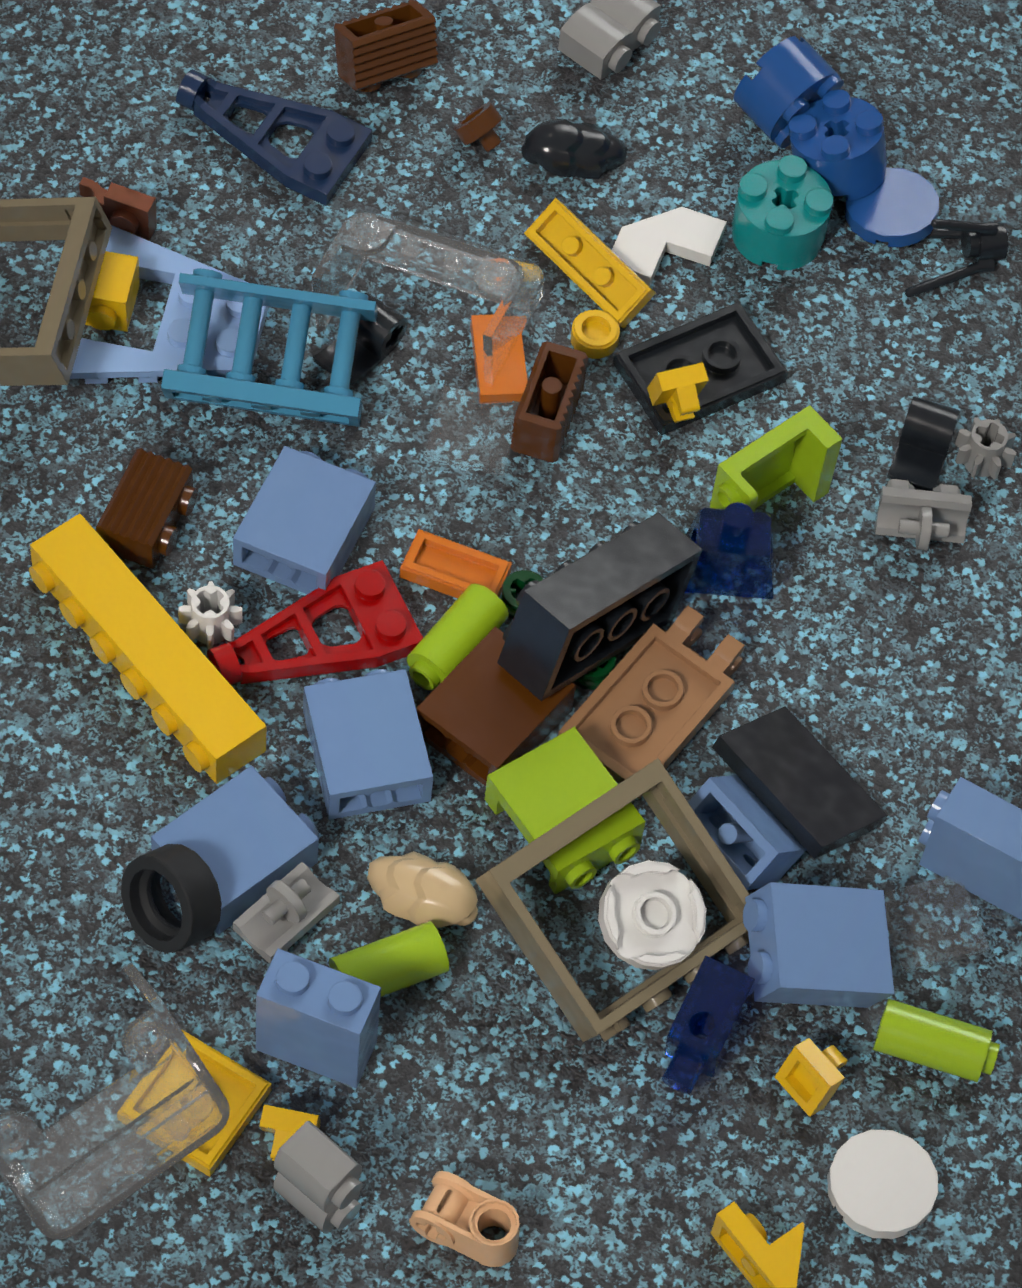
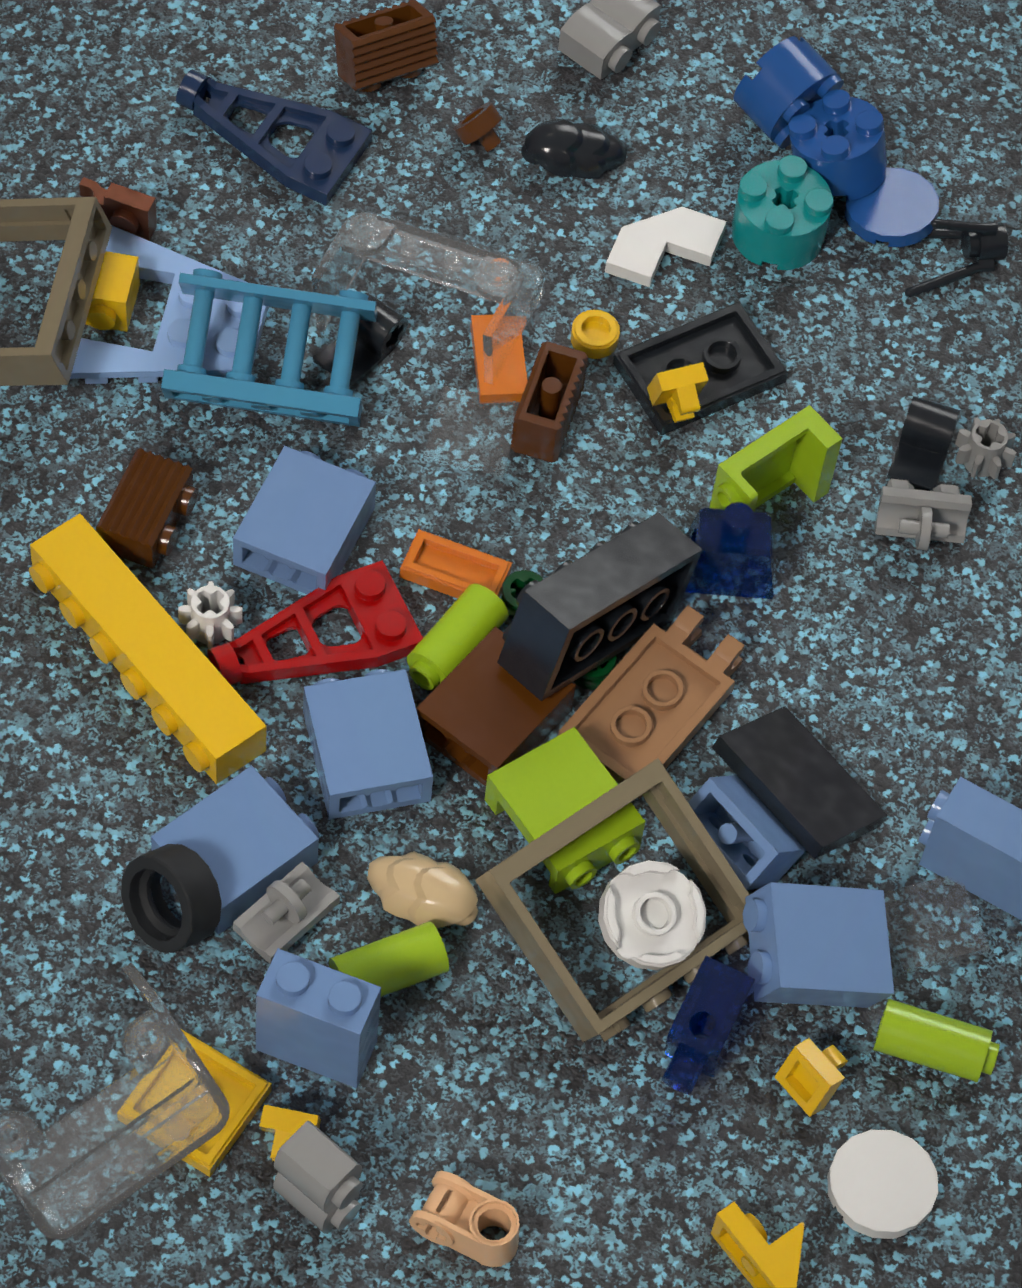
(589, 263): yellow tile -> none

